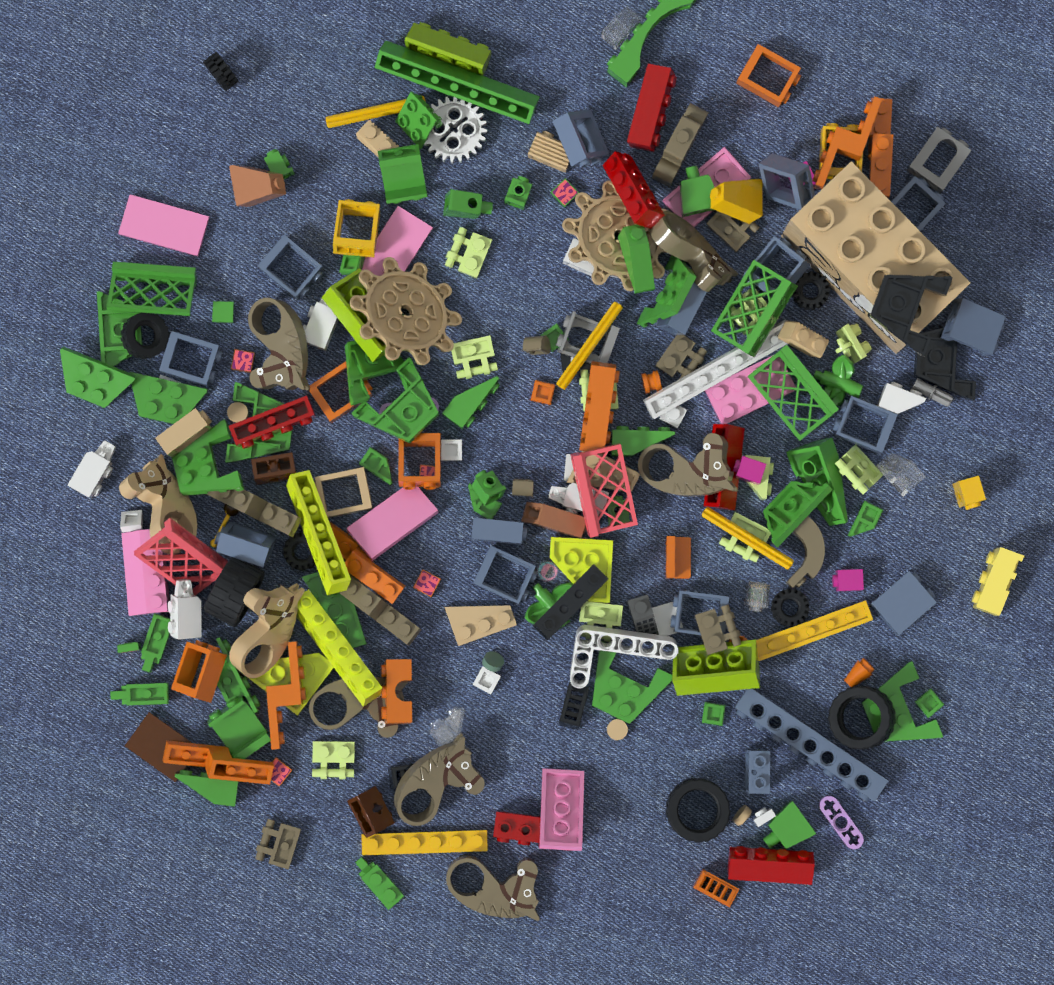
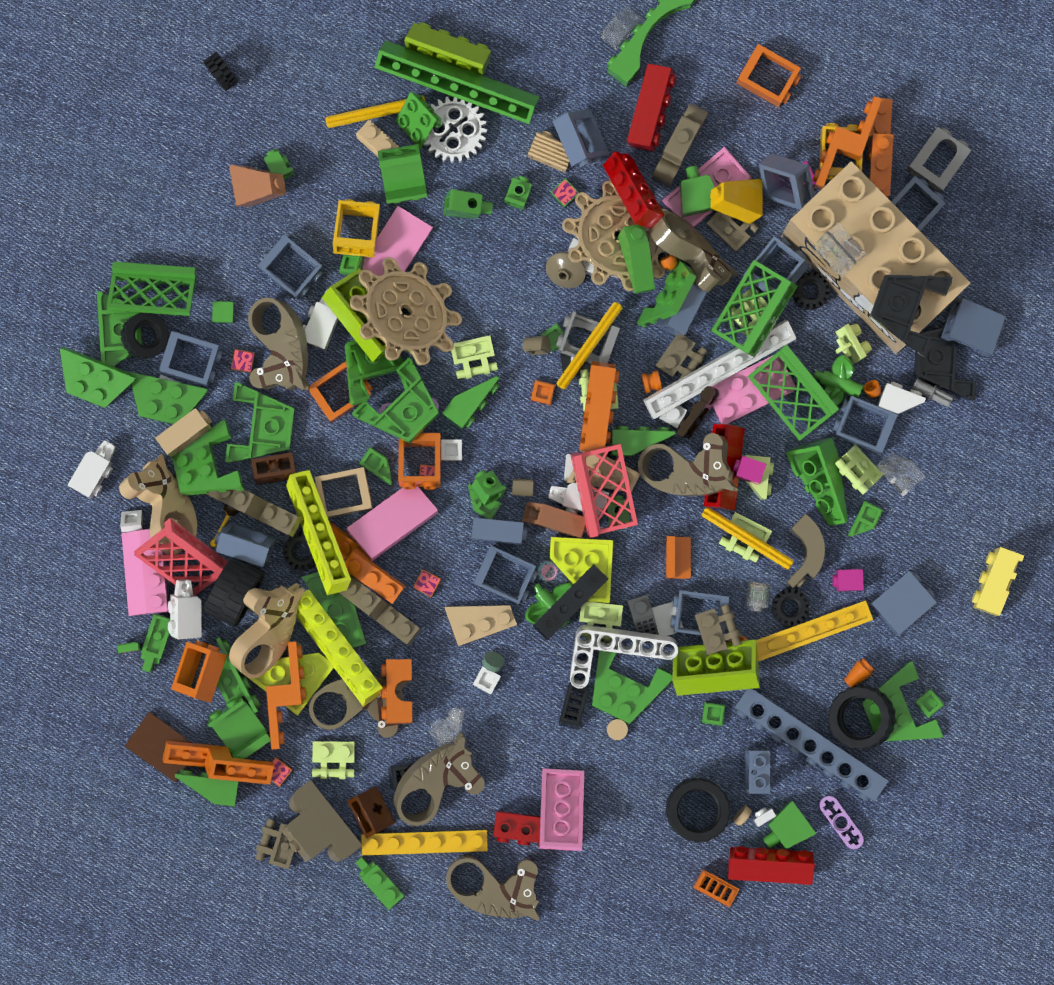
(142, 694): bright green hinge -> none
(164, 225): bright pink tile -> none
(237, 412): tan tile -> none
(272, 421): red brick -> none
(318, 827): none -> dark tan brick
(474, 255): yellowish green plate -> none
(559, 264): none -> dark tan dish
(668, 262): none -> orange hinge
(698, 412): none -> dark brown hinge
(792, 507): bright green wing -> none
(803, 339): tan brick -> none
(839, 250): none -> clear bracket
(872, 389): none -> orange hinge
(969, 492): yellow brick -> none

